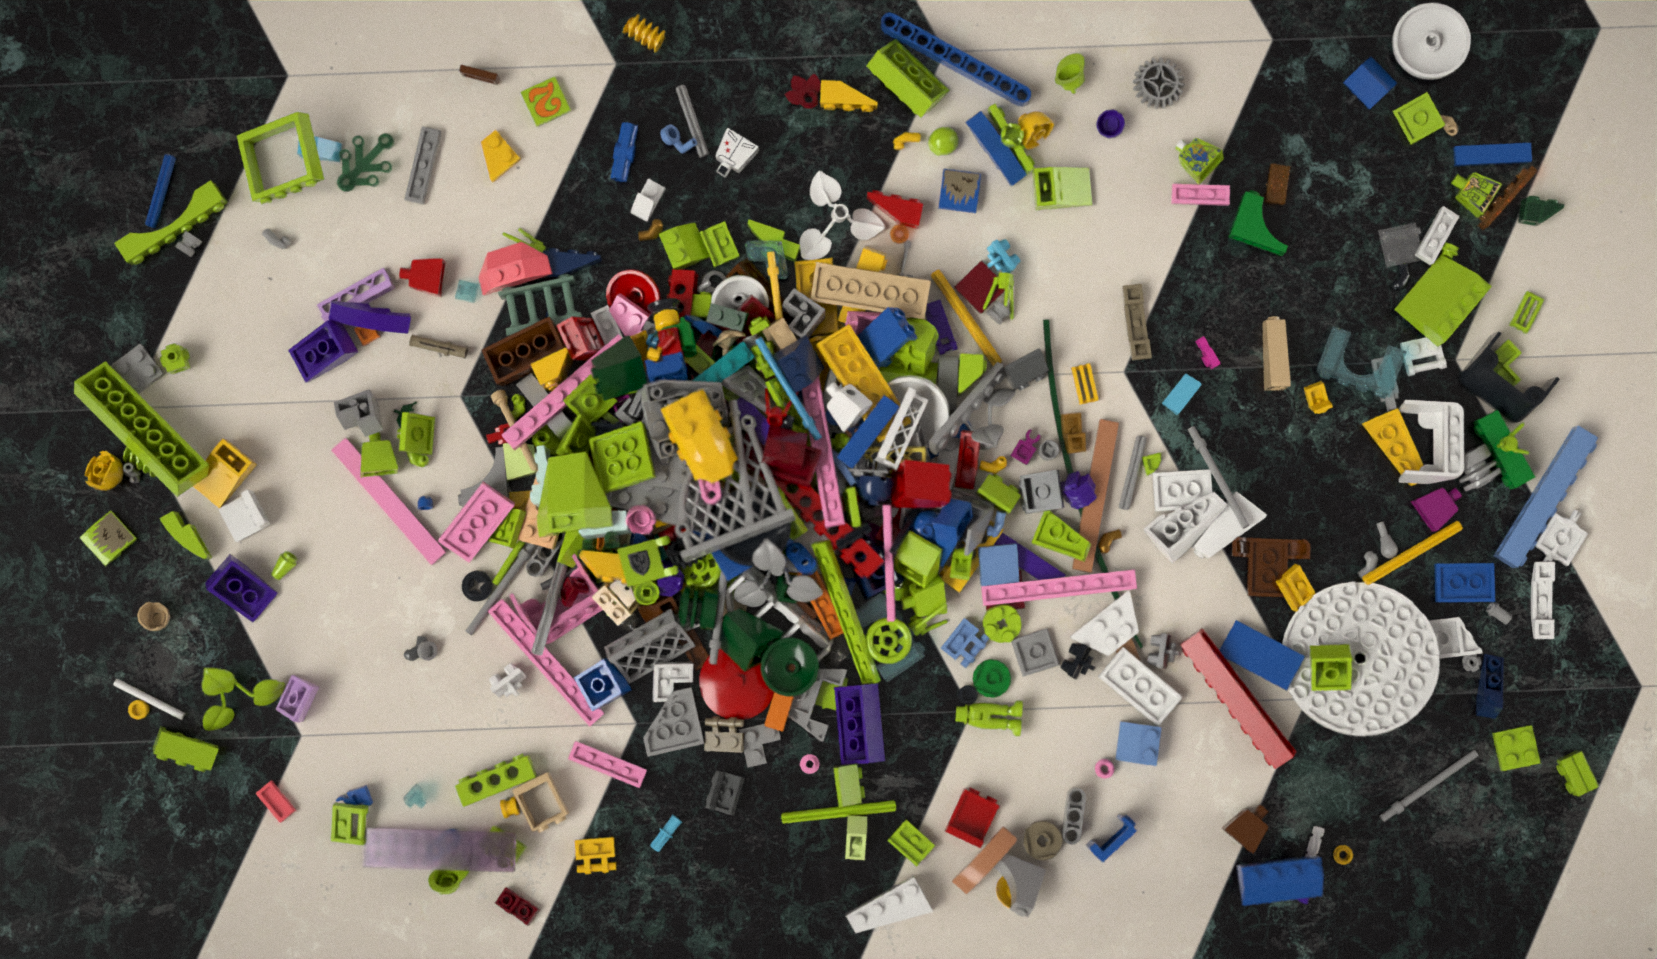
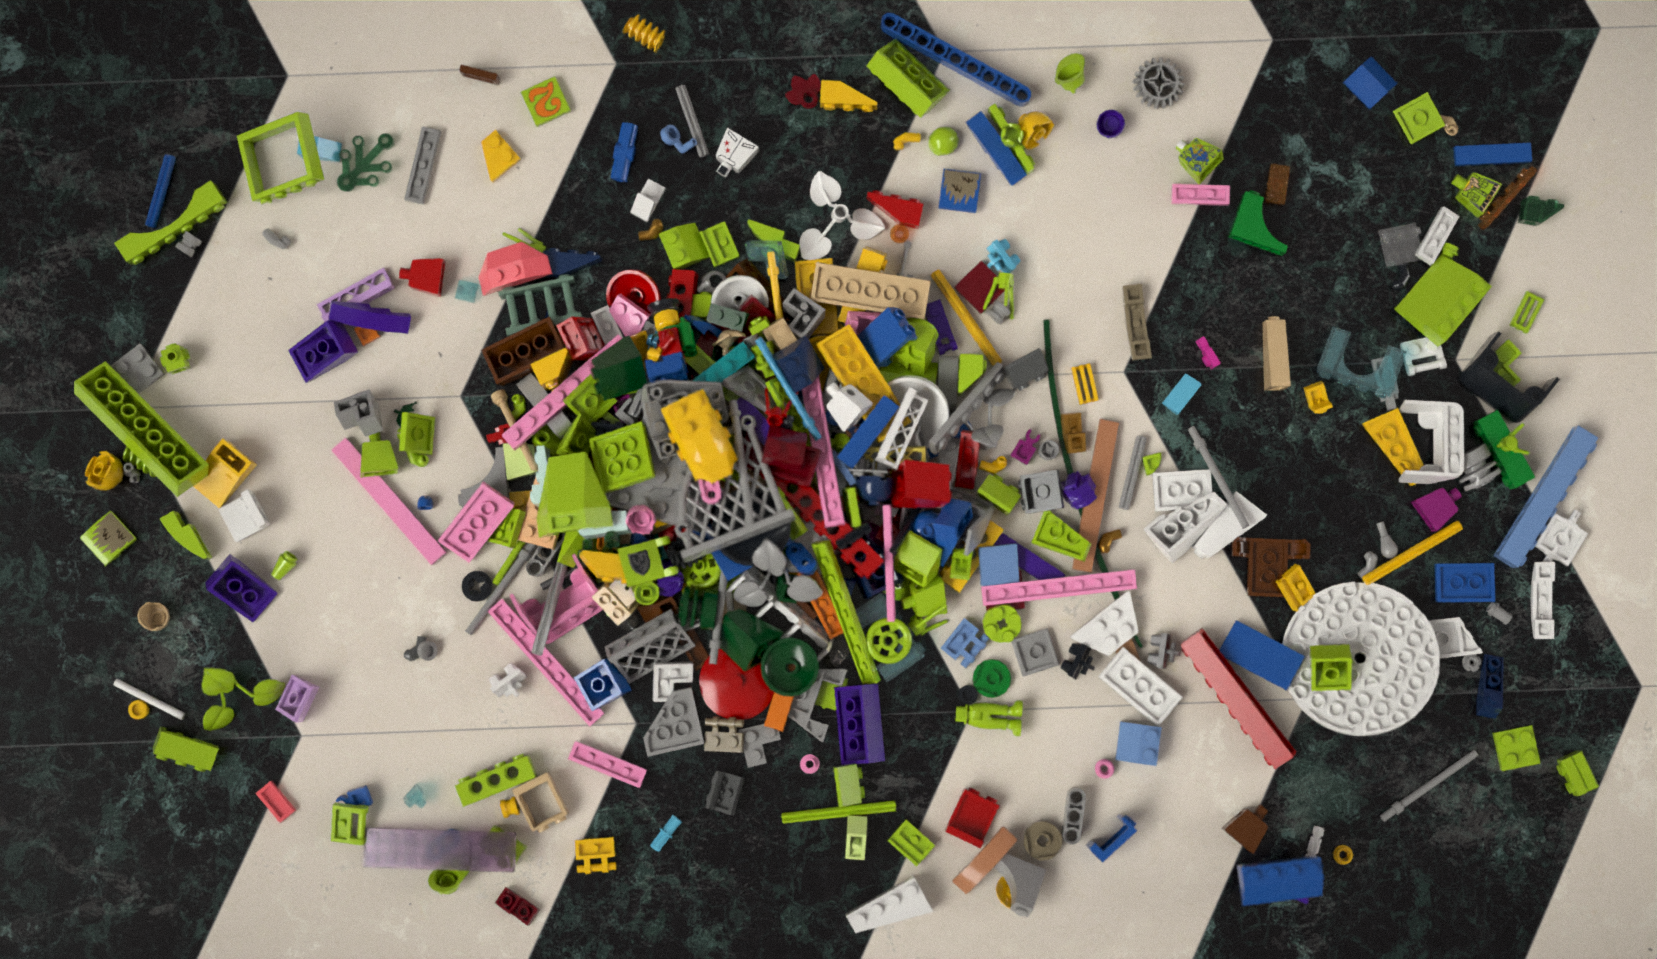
(460, 351): dark tan pin -> none
(571, 589): dark red bracket -> none
(998, 524): medium blue arm -> none
(1061, 187): lime slope -> none
(1431, 41): white dish -> none

